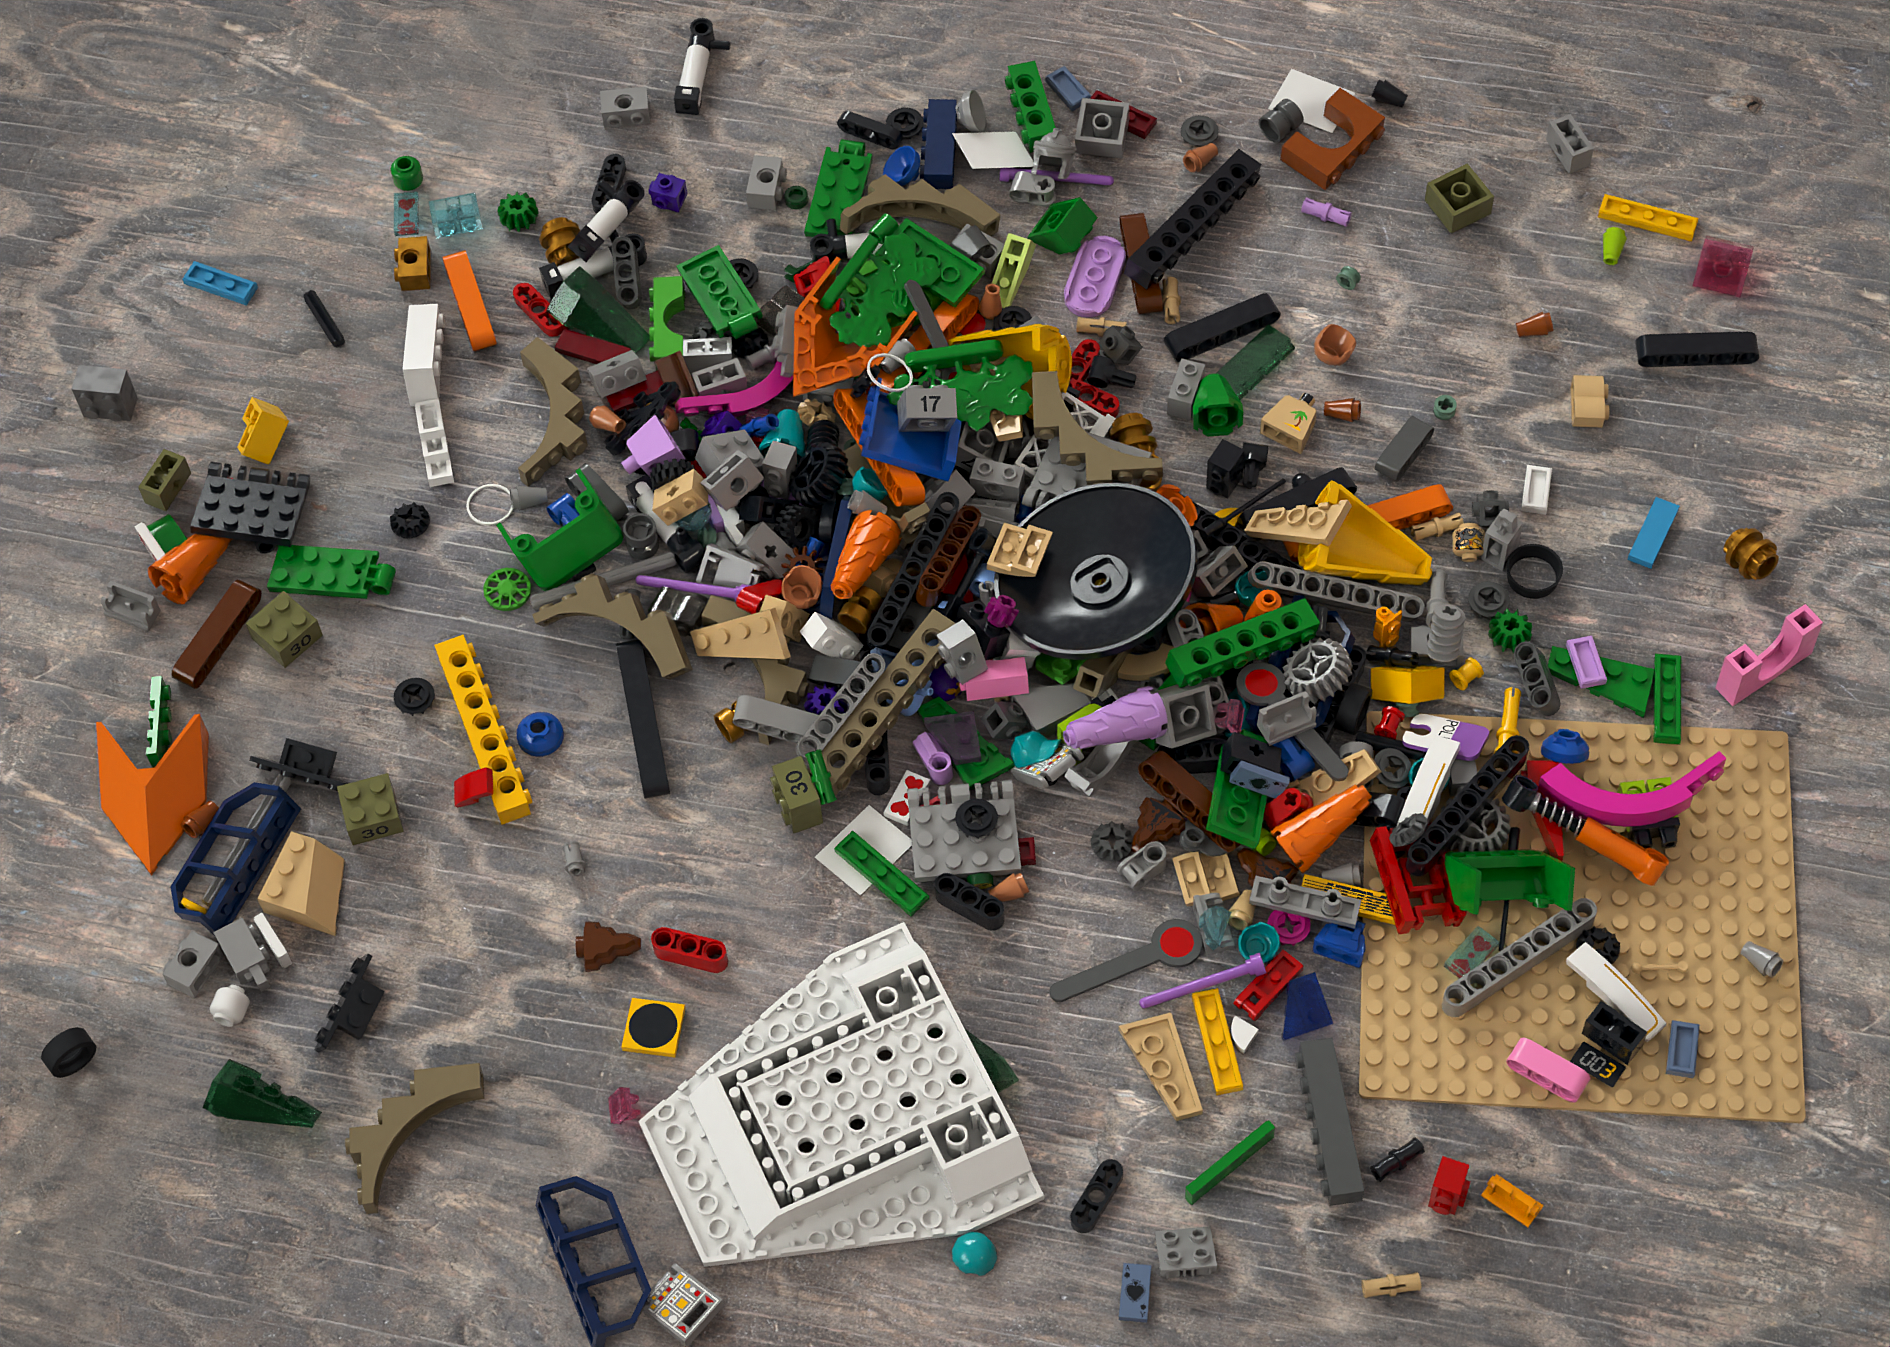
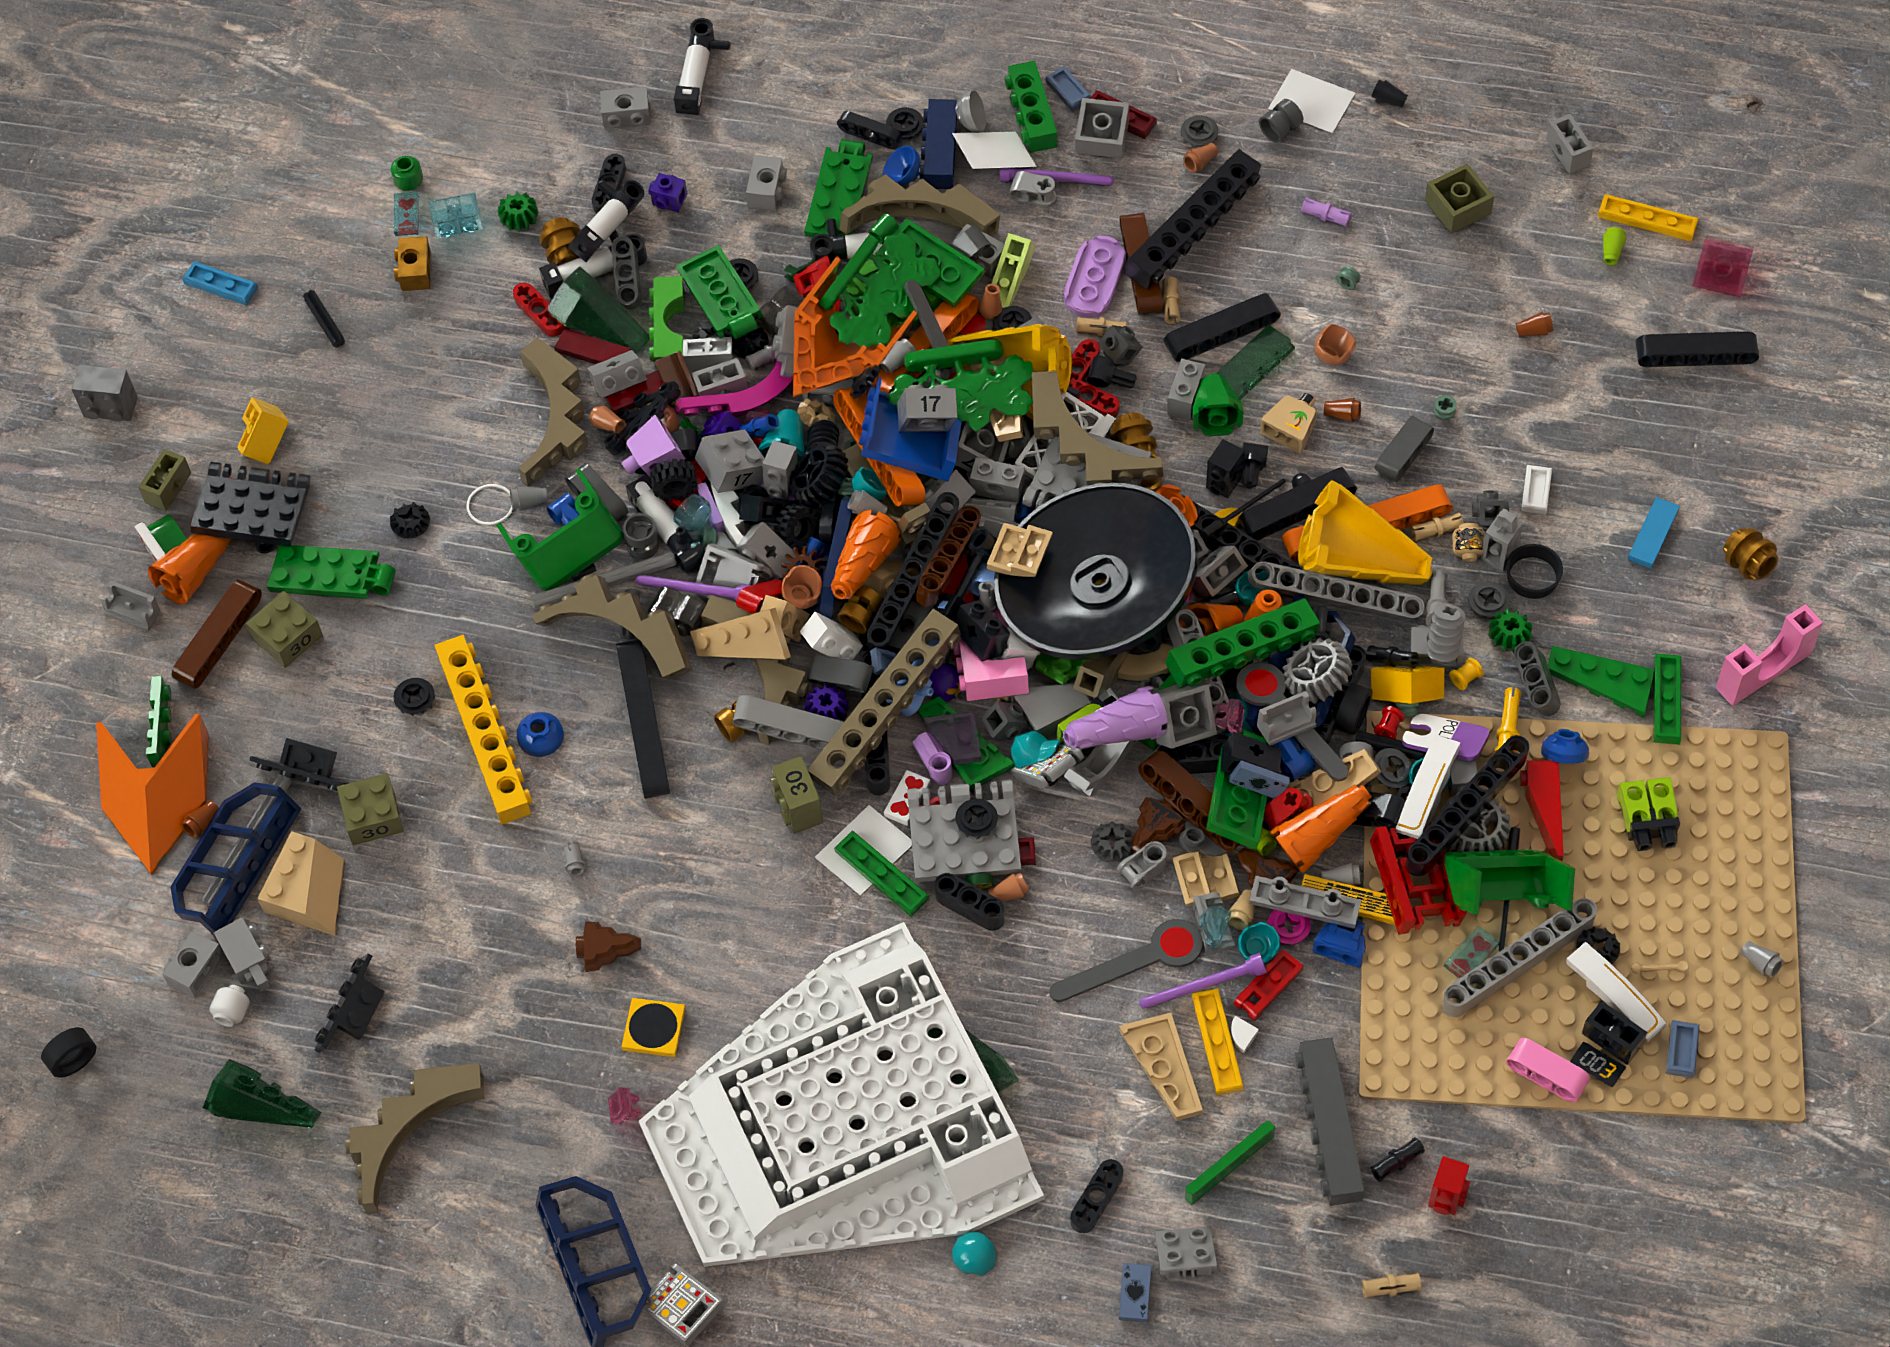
(193, 906): yellow piece -> none
(272, 940): white tile -> none
(423, 352): white wedge -> none
(434, 442): white slope -> none
(469, 300): orange beam -> none
(473, 786): red slope -> none
(507, 589): bright green wheel -> none
(680, 497): tan brick -> none
(681, 941): red beam -> none
(719, 481): light grey brick -> none
(796, 197): dark green tile -> none
(820, 776): green pin -> none
(848, 697): light grey beam -> none
(882, 386): white piece -> none
(961, 652): light grey brick -> none
(1001, 611): magenta gear -> none
(1054, 150): light grey helmet -> none
(1063, 226): green slope -> none
(1300, 524): tan wing -> none
(1305, 1007): clear blue wing -> none
(1326, 165): dark orange arch -> none
(1387, 627): light orange hinge -> none
(1408, 830): dark grey gear -> none
(1511, 1200): light orange hinge -> none
(1586, 662): lavender tile -> none
(1588, 401): tan brick -> none
(1627, 809): dark pink arch -> none
(1644, 863): piece -> none

